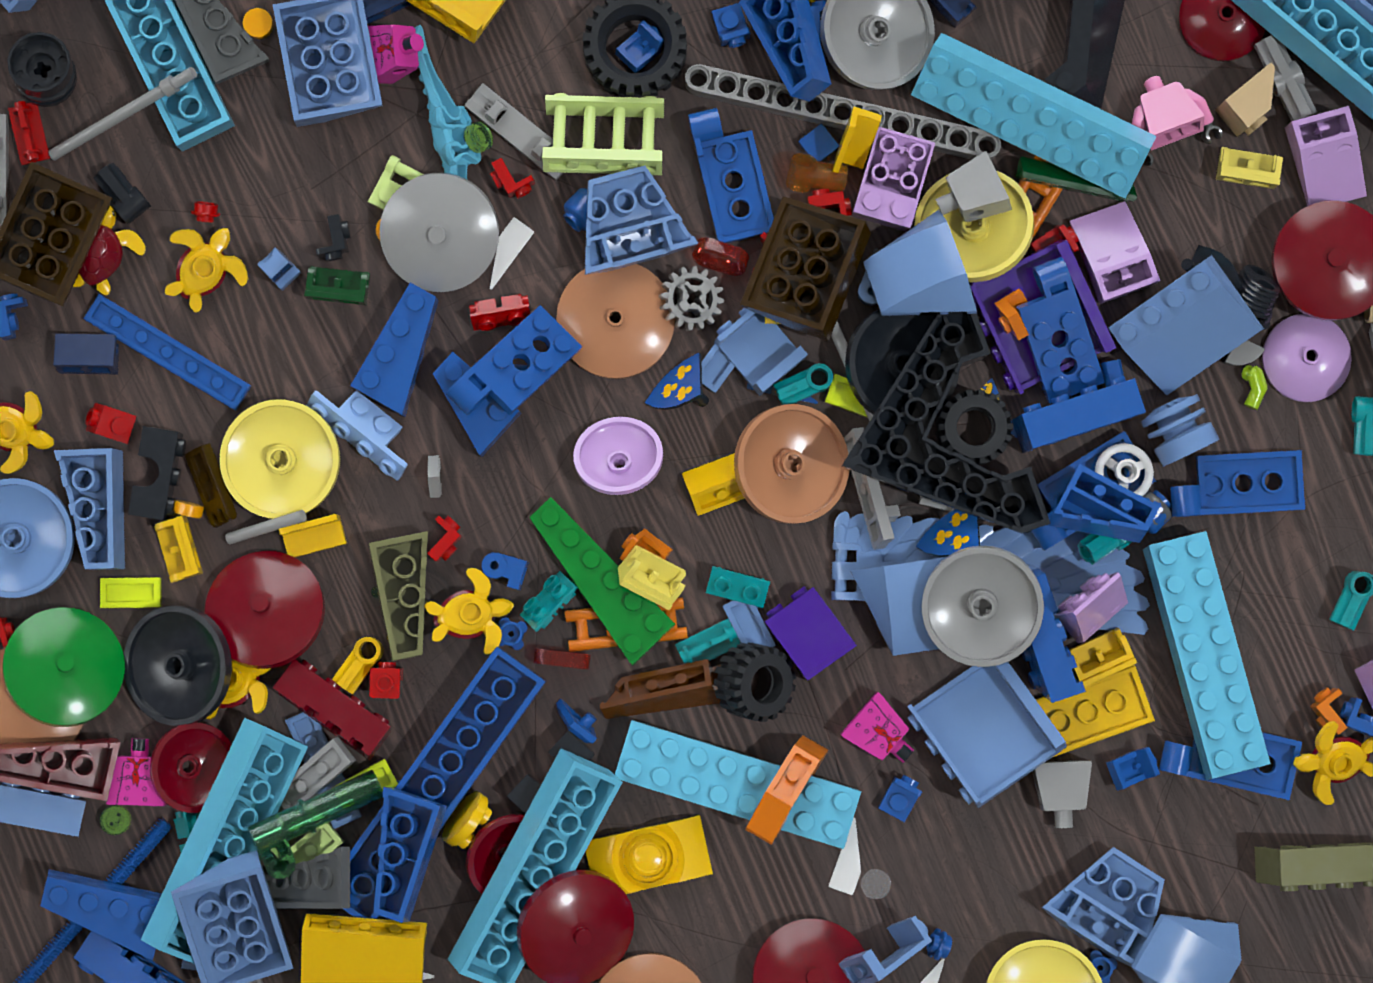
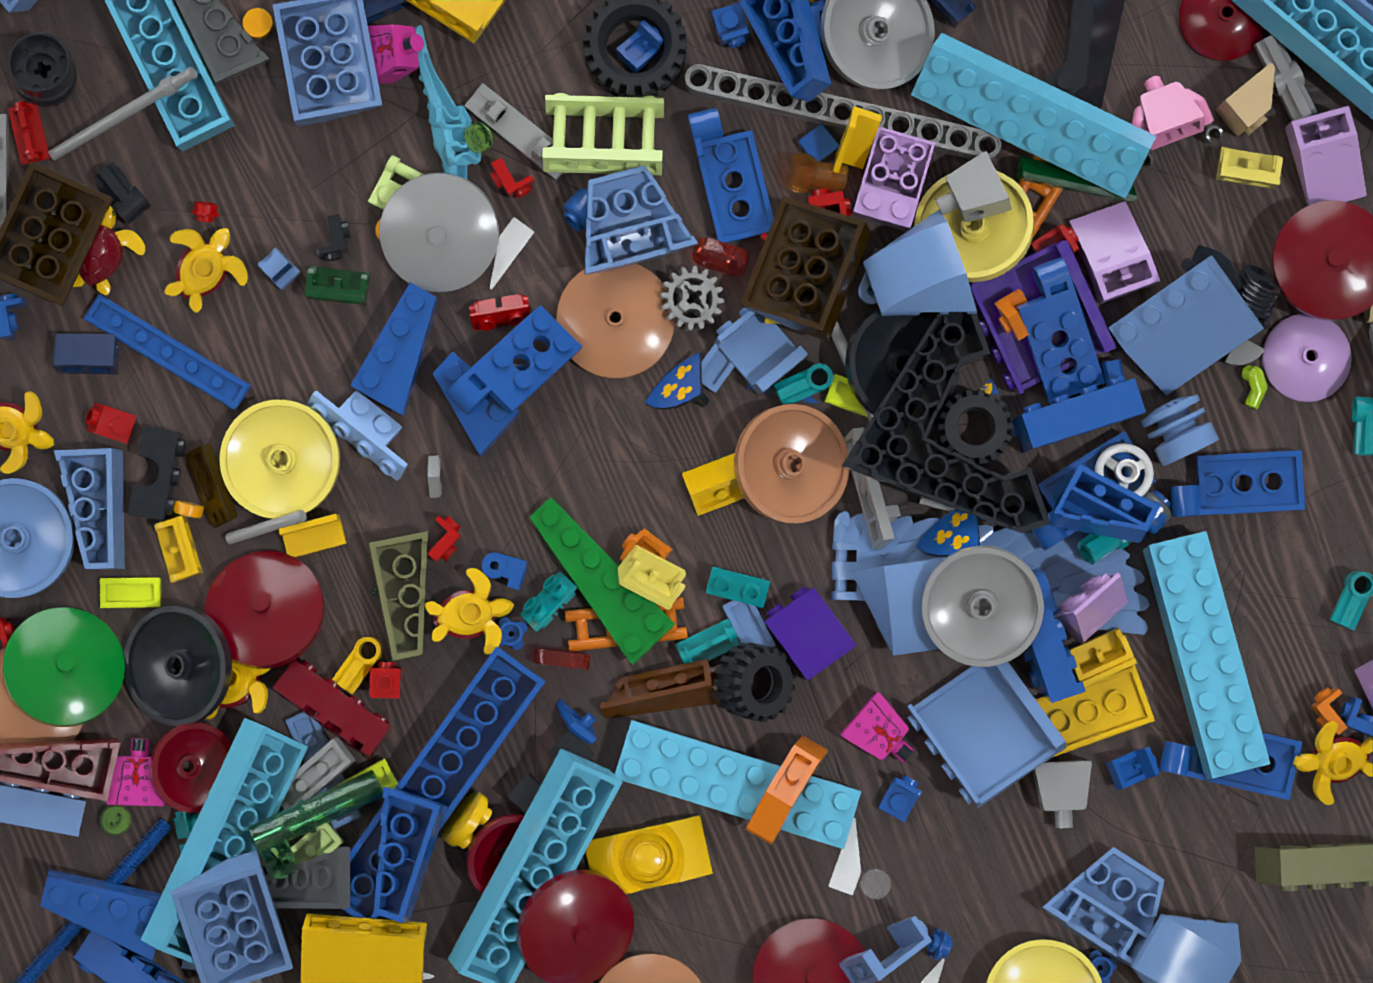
(617, 443): lavender dish -> none

